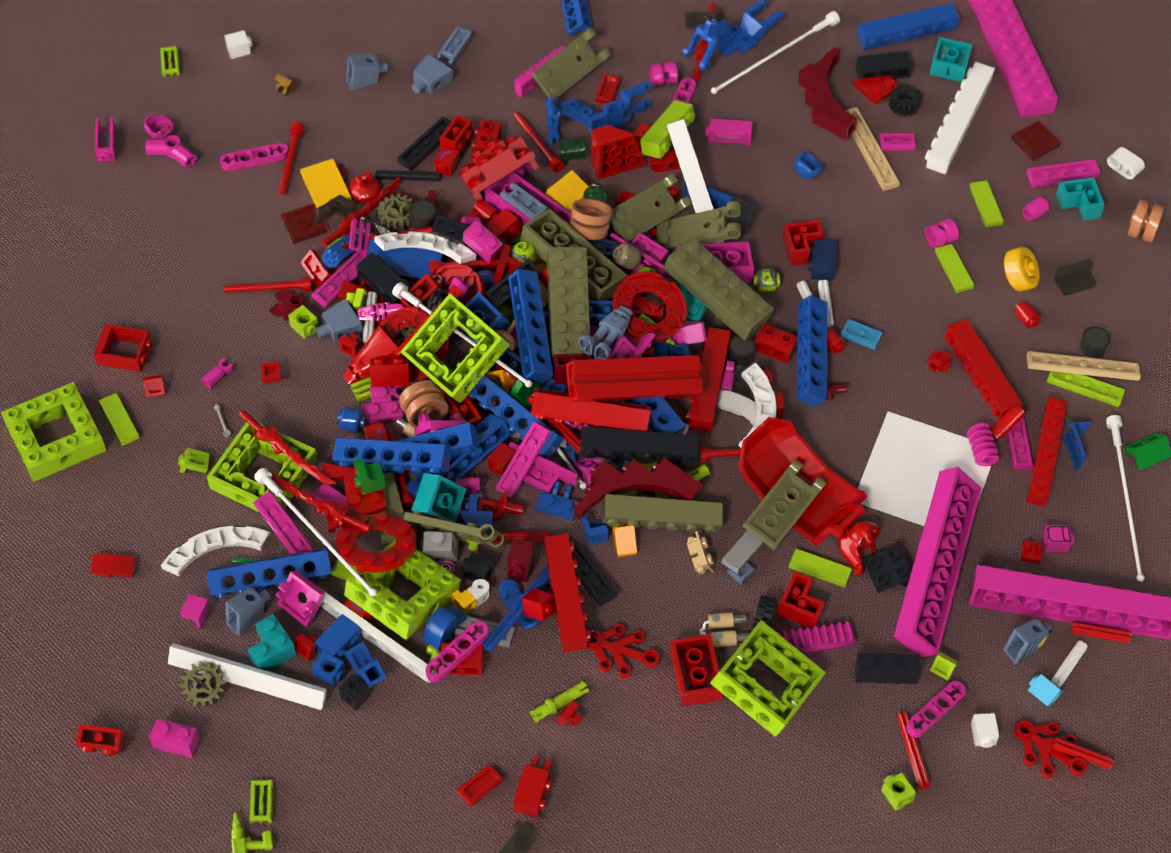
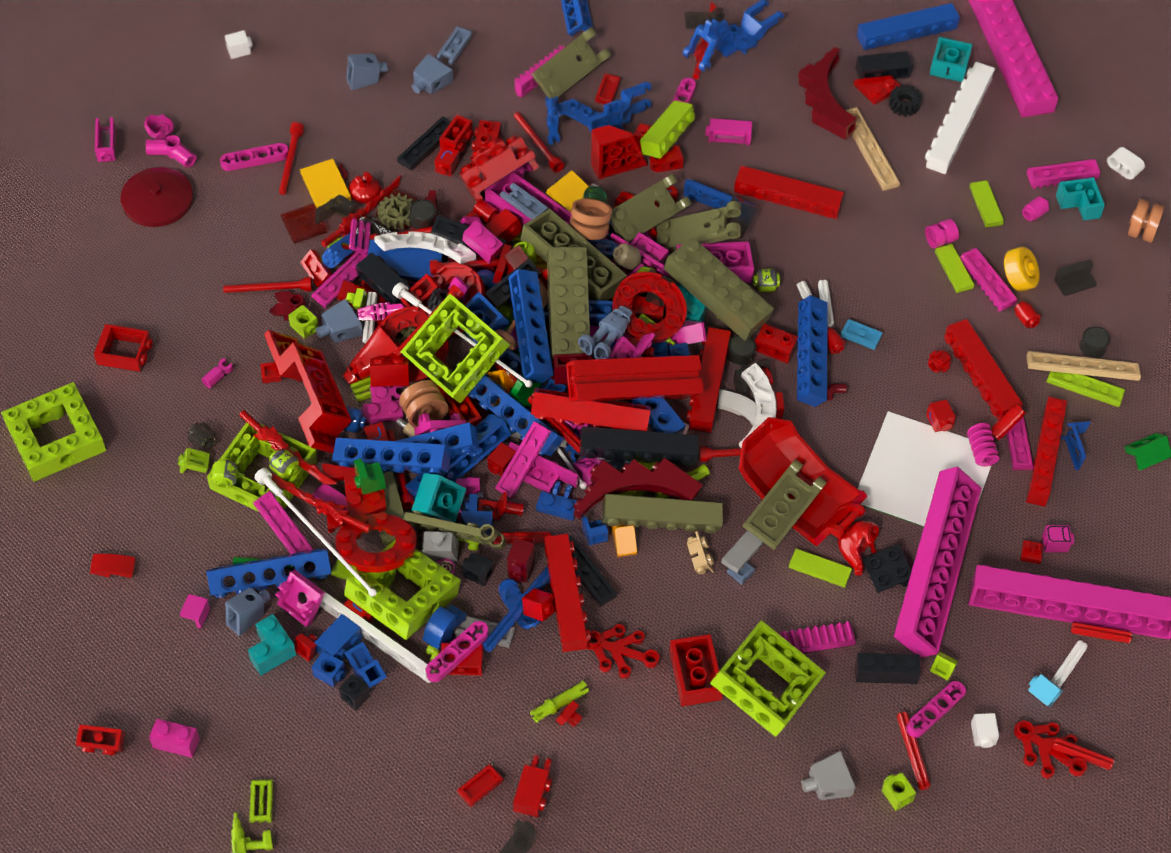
(119, 419): lime tile -> none
(153, 386): red tile -> none
(156, 197): none -> dark red dish
(170, 71): lime tile -> none
(195, 691): olive gear -> none
(201, 436): none -> clear smoke head
(212, 540): white tile -> none
(224, 473): none -> lime head
(227, 433): light grey hinge -> none
(250, 677): white tile -> none
(283, 463): none -> lime head
(285, 83): pearl gold tile -> none
(327, 413): none -> red bracket
(349, 344): red tile -> none
(408, 175): black piece -> none
(472, 597): leg -> none
(516, 257): none -> dark red tile
(572, 148): clear green wheel -> none
(657, 73): dark pink wheel -> none
(690, 167): white tile -> none
(724, 620): tan piece -> none
(728, 377): dark pink bar -> none
(765, 610): black tyre -> none
(788, 192): none -> red brick
(797, 604): red brick -> none
(798, 239): red brick -> none
(807, 165): blue hair -> none
(823, 259): dark blue brick -> none
(829, 778): none -> light grey torso
(831, 19): white piece -> none
(897, 141): dark pink tile -> none
(940, 416): none -> red brick
(988, 279): none -> dark pink gear
(1032, 634): sand blue torso -> none
(1036, 140): clear red tile -> none
(1114, 422): white piece -> none

